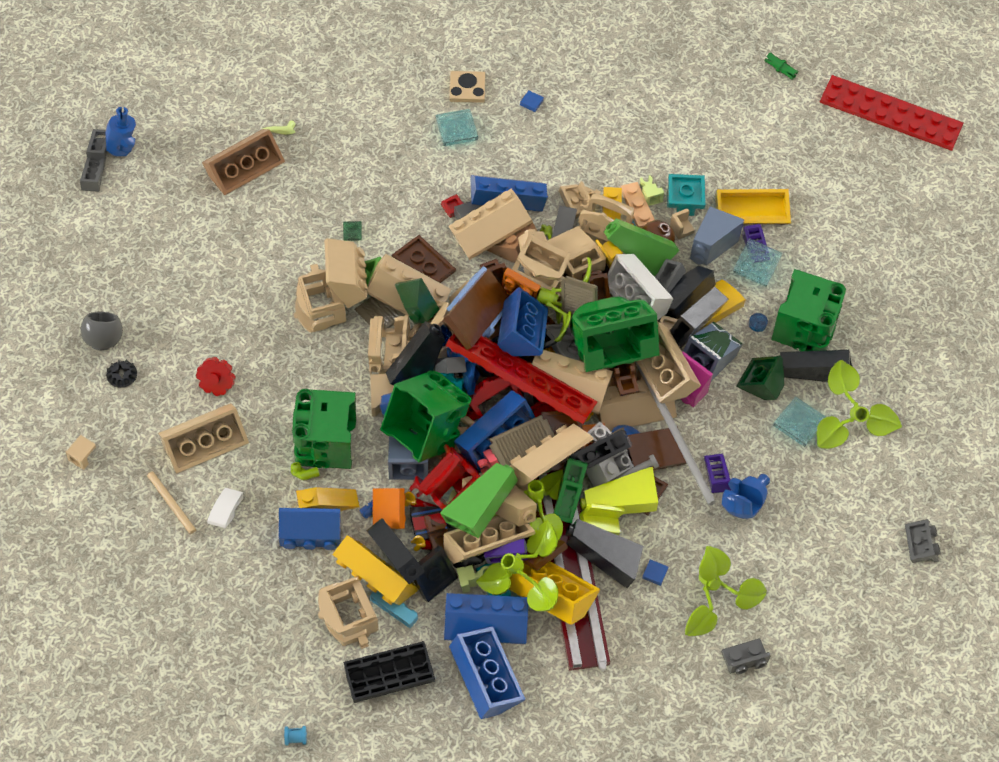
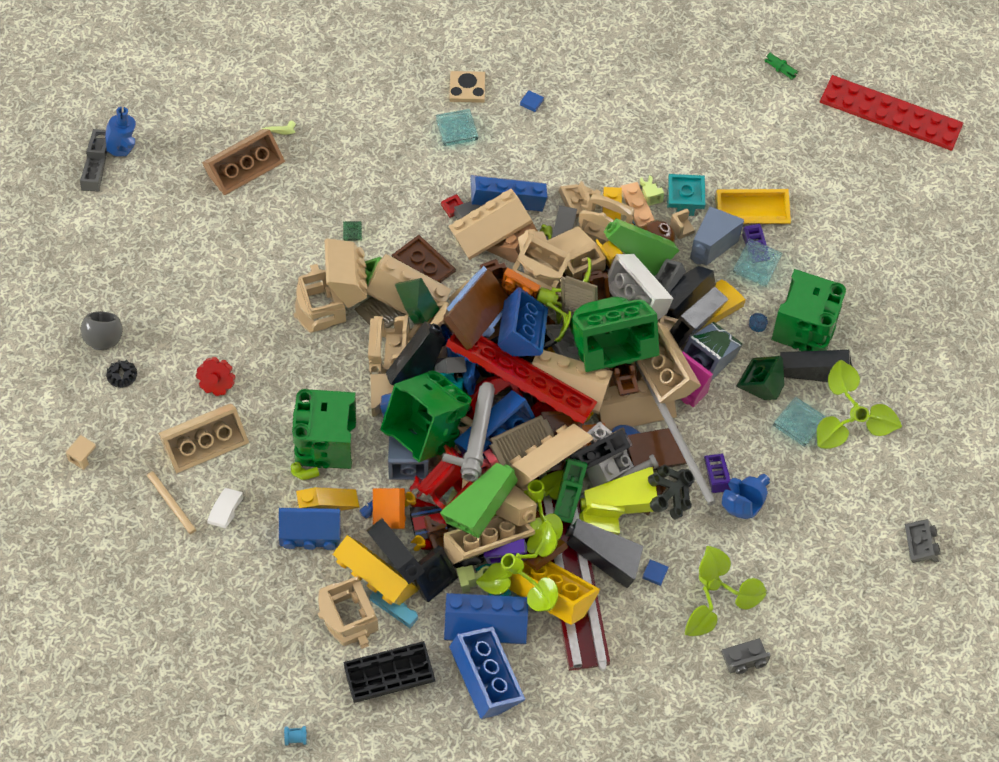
(473, 458): none -> light grey cylinder
(684, 480): none -> pearl dark grey plant

